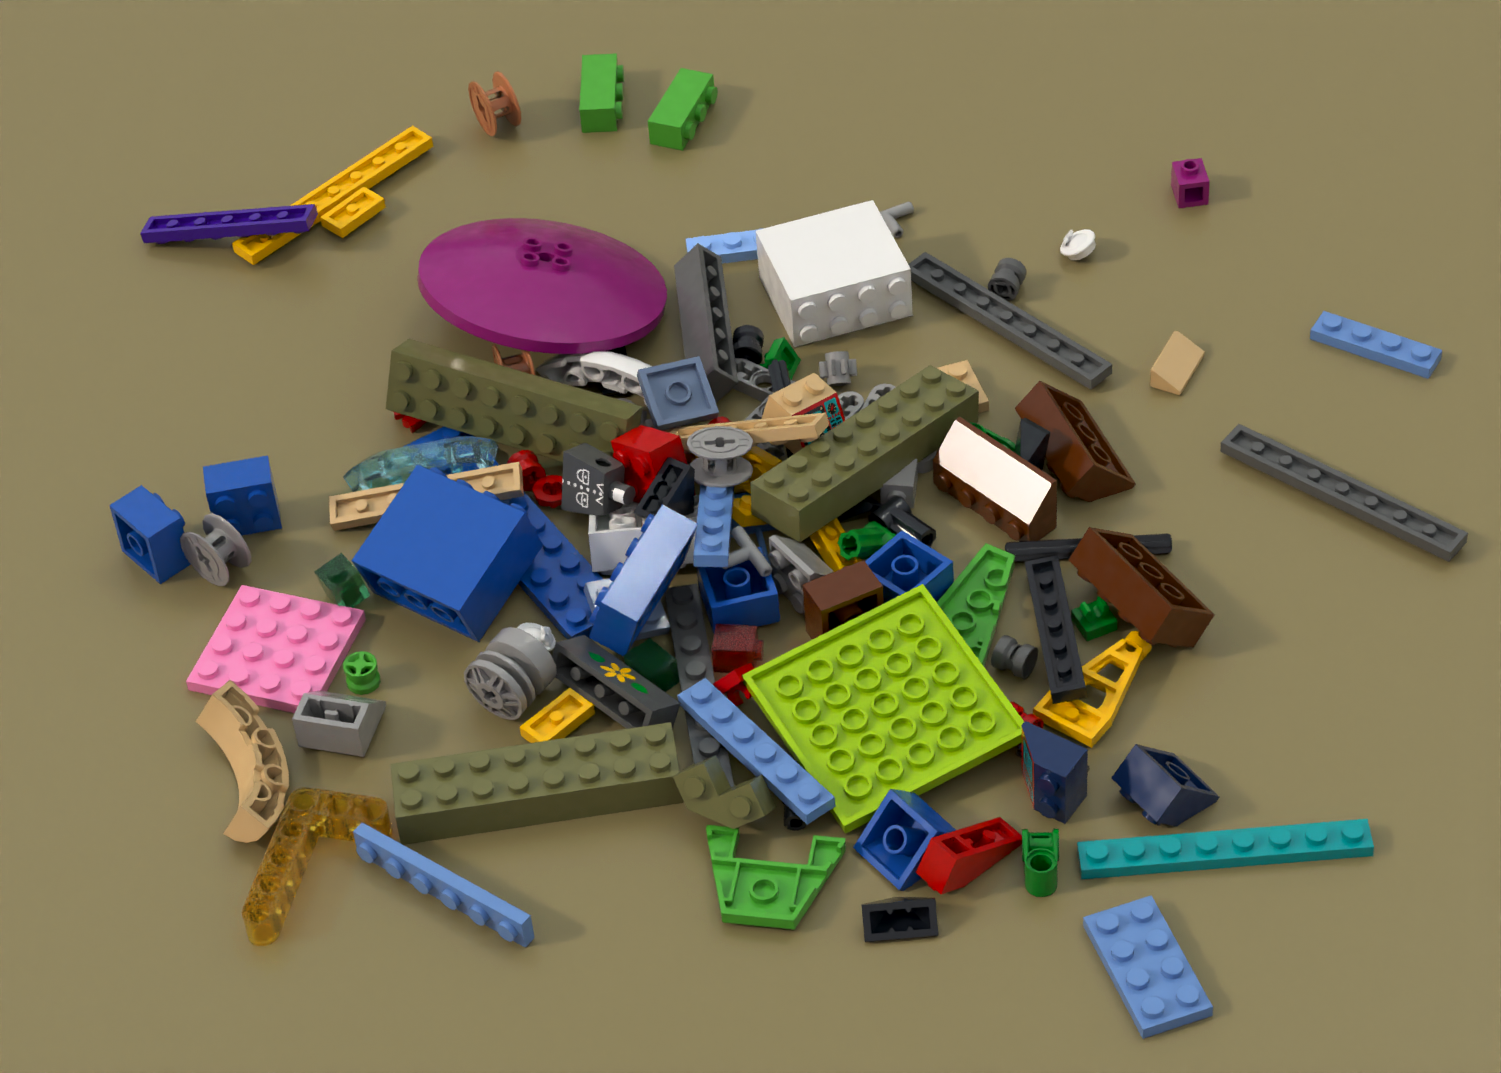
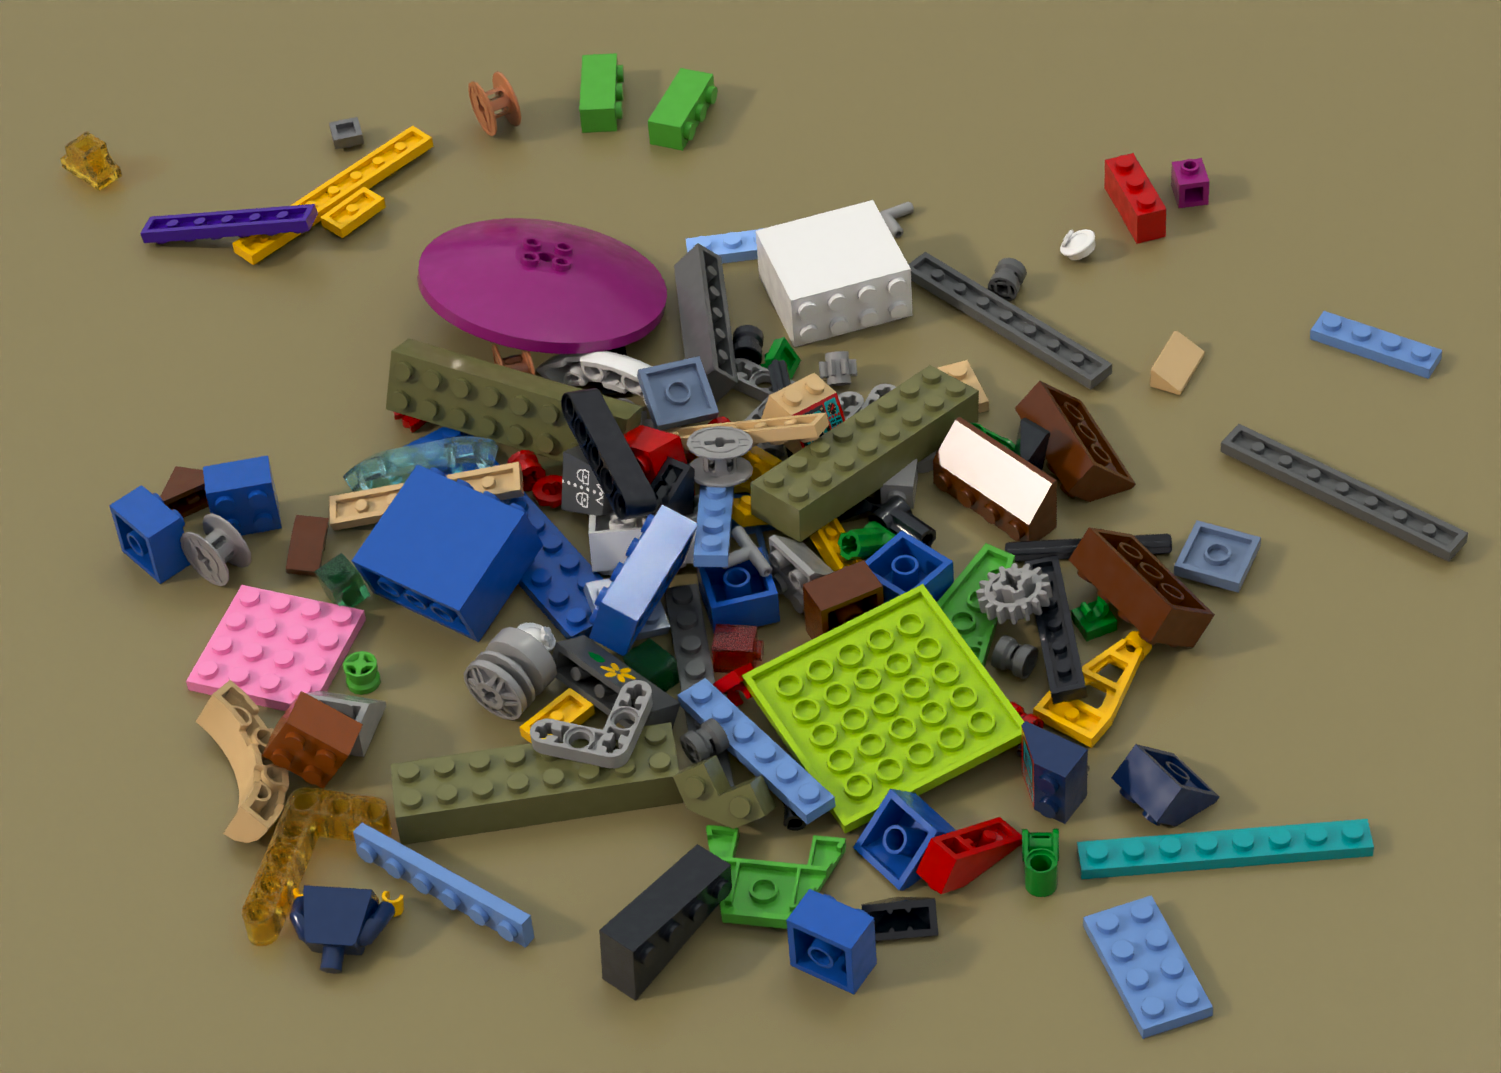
(90, 161): none -> clear yellow brick
(185, 491): none -> reddish brown slope
(307, 545): none -> reddish brown slope
(312, 740): none -> dark orange brick
(340, 921): none -> dark blue torso
(346, 133): none -> flat silver plate
(599, 740): none -> light grey beam
(608, 454): none -> black beam
(662, 920): none -> black wedge
(705, 741): none -> dark grey wheel
(832, 941): none -> blue brick
(1014, 593): none -> light grey gear
(1135, 198): none -> red brick
(1217, 556): none -> sand blue plate

